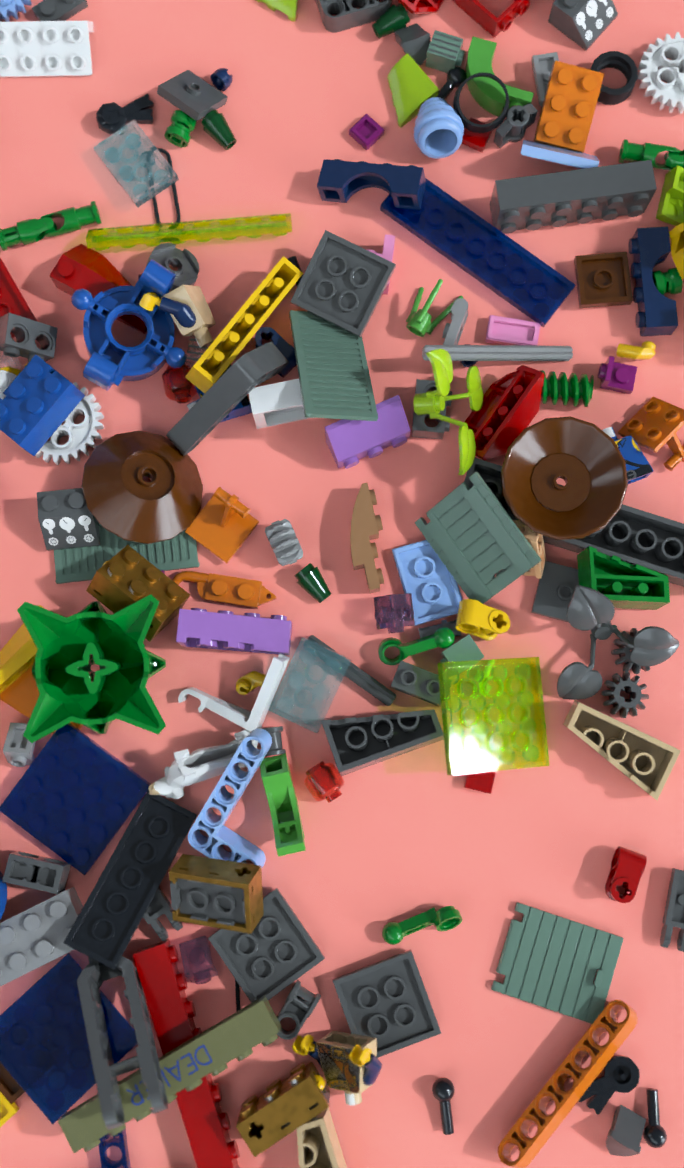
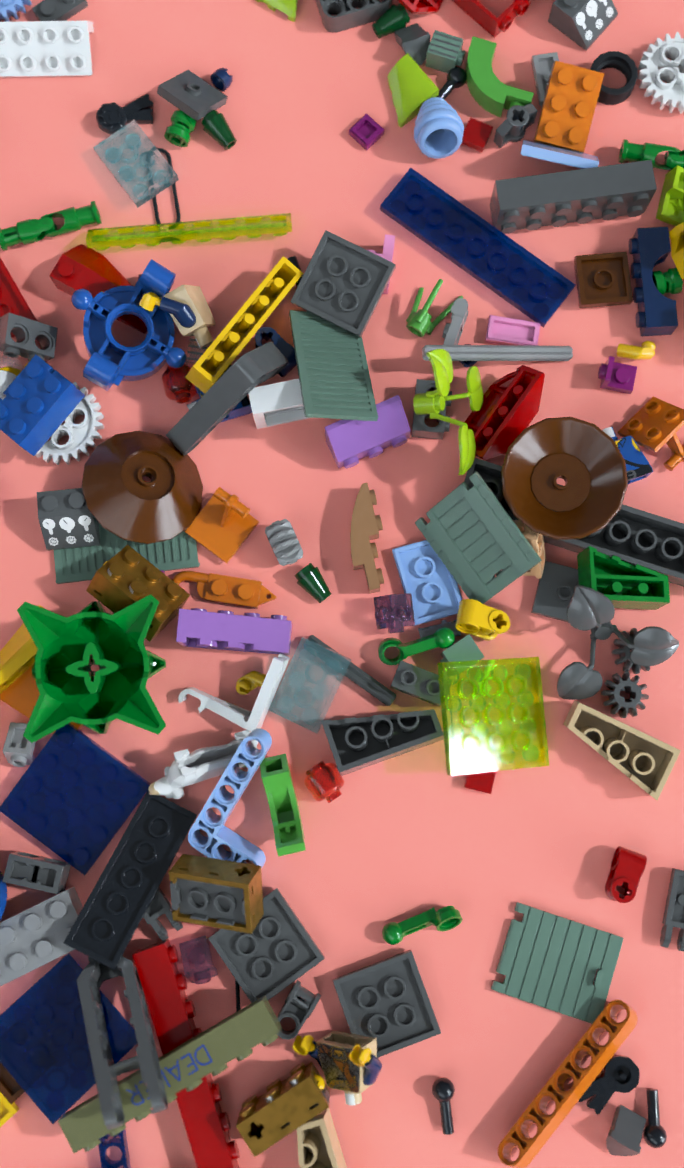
(184, 260): flat silver plate -> none
(276, 746): dark grey bush -> none
(343, 179): dark blue arch -> none
(480, 128): black tyre -> none
(567, 389): green piece -> none

